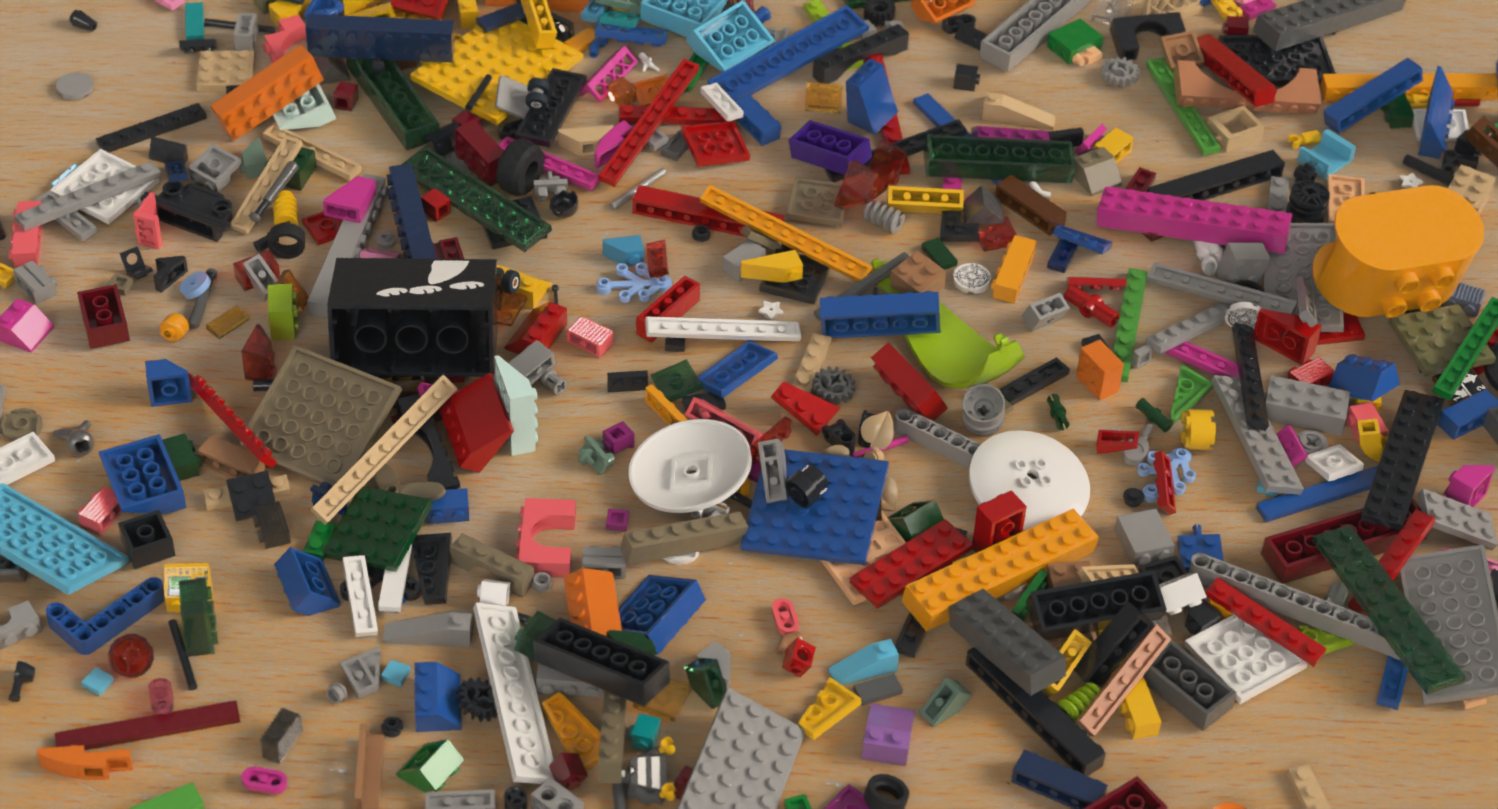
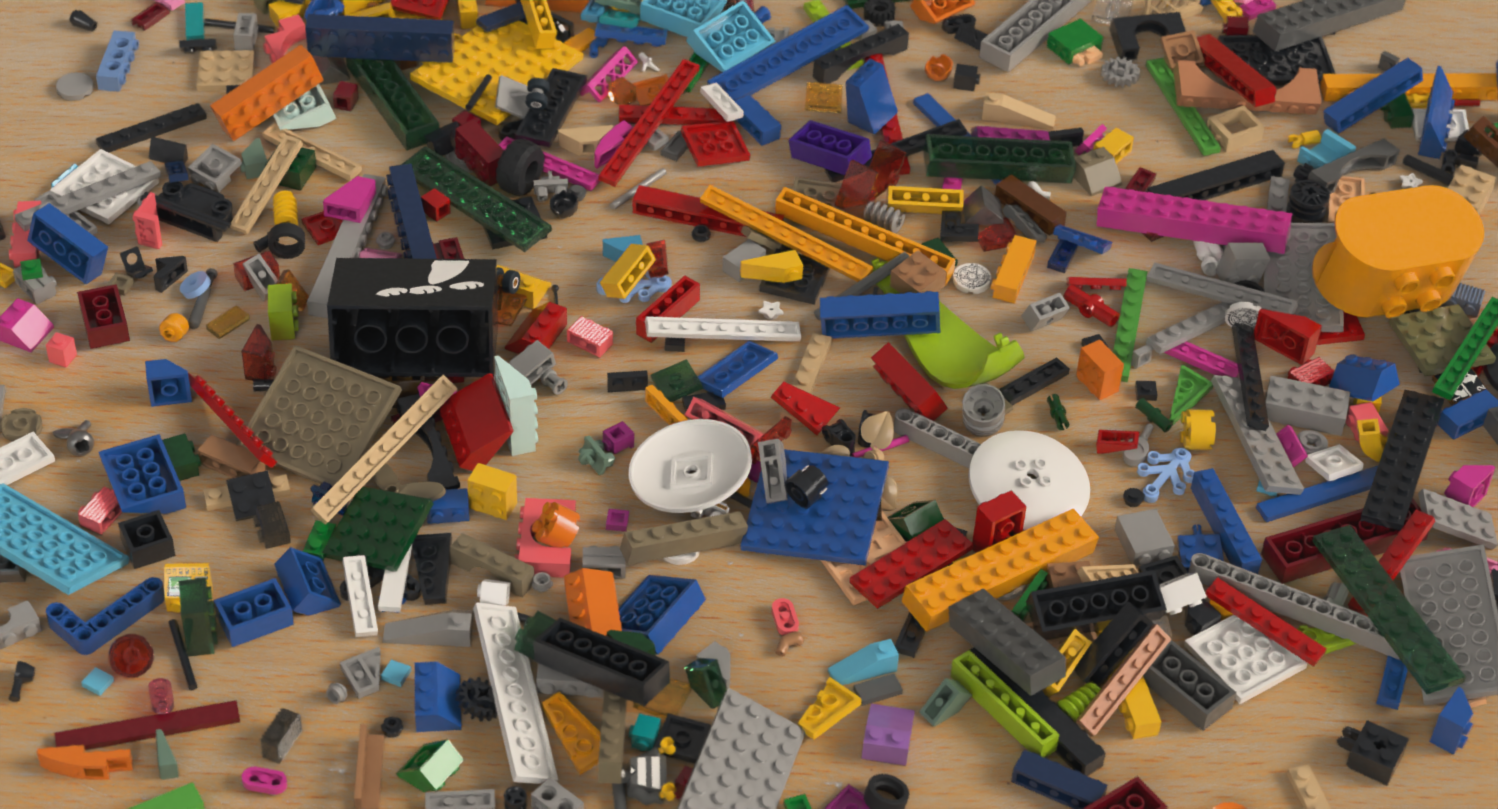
(31, 269): none -> green plate
(61, 349): none -> coral brick
(67, 243): none -> blue brick
(117, 61): none -> medium blue brick
(150, 16): none -> dark red tile
(166, 761): none -> sand green slope
(253, 612): none -> blue brick
(284, 177): dark grey piece -> none
(377, 66): black plate -> none
(492, 491): none -> yellow brick
(556, 525): none -> orange brick
(568, 770): dark red brick -> none
(579, 190): none -> dark grey plate
(627, 271): none -> yellow brick
(687, 737): none -> black plate
(798, 657): red brick -> none
(833, 385): dark grey gear -> none
(853, 230): none -> light orange brick
(939, 67): none -> orange hair
(1004, 705): none -> lime brick
(1024, 223): none -> dark grey hinge
(1146, 390): none -> black plate
(1164, 483): red plate -> none
(1225, 521): none -> blue brick
(1306, 302): light grey plate -> none
(1373, 750): none -> black hinge
(1374, 156): none -> dark grey arch
(1387, 61): none -> dark grey plate
(1453, 723): none -> blue slope

